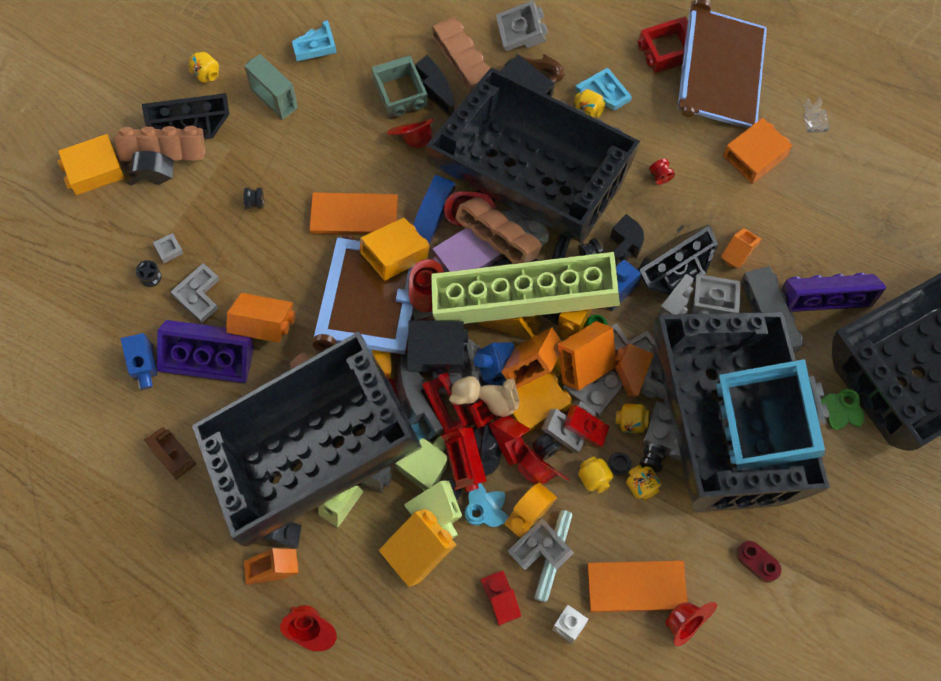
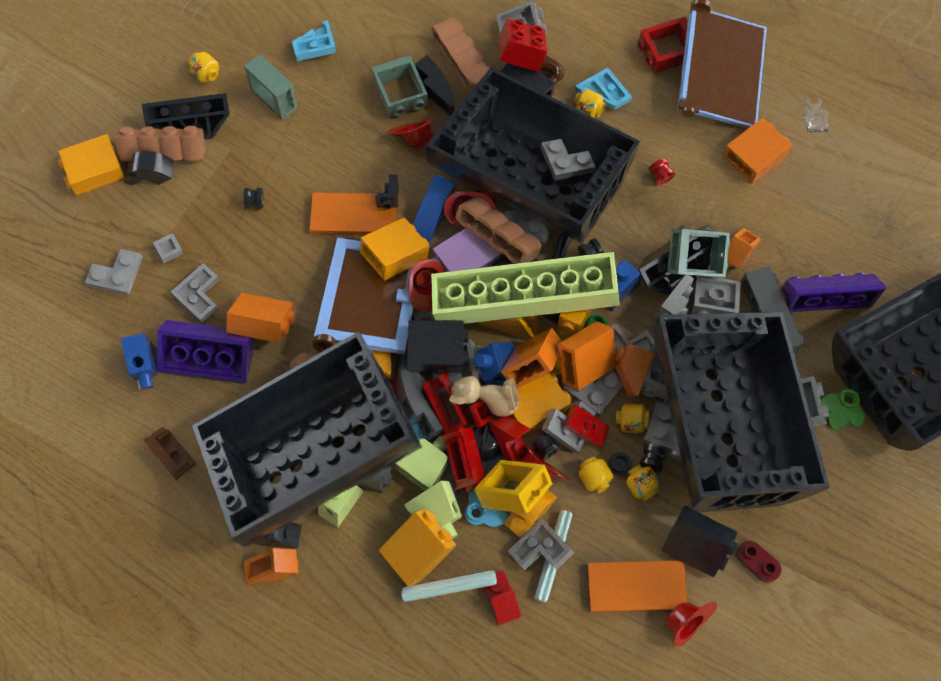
(120, 277): none -> light grey plate
(146, 268): black wheel -> none
(308, 628): red piece -> none
(390, 197): none -> black bracket
(449, 586): none -> light aqua axle
(522, 44): none -> red brick
(533, 479): none -> yellow window
(566, 165): none -> light grey plate
(570, 624): white brick -> none
(629, 237): black brick -> none
(679, 252): none -> sand green window
(700, 542): none -> black brick
(764, 374): medium azure window -> none

